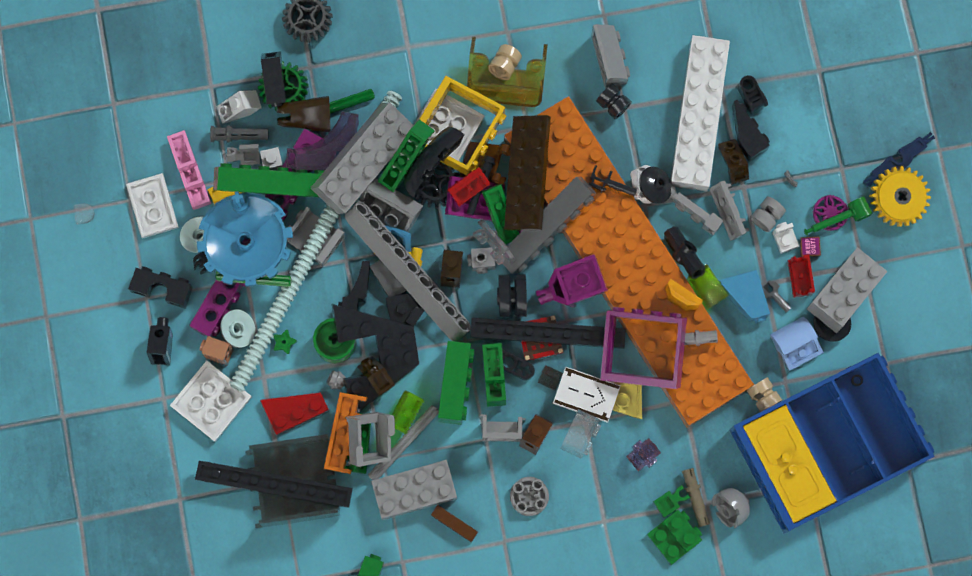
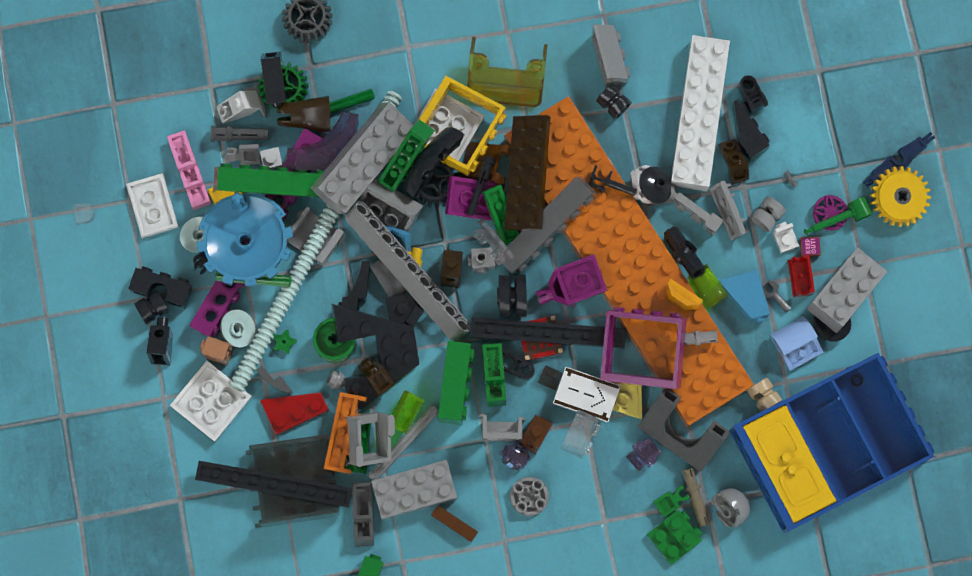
(151, 307): none -> black wheel
(255, 87): none -> light grey bar
(278, 383): none -> dark grey slope
(363, 514): none -> dark grey slope
(468, 186): red hinge -> none
(505, 62): tan wheel -> none
(514, 456): none -> clear purple head
(694, 451): none -> dark grey arch

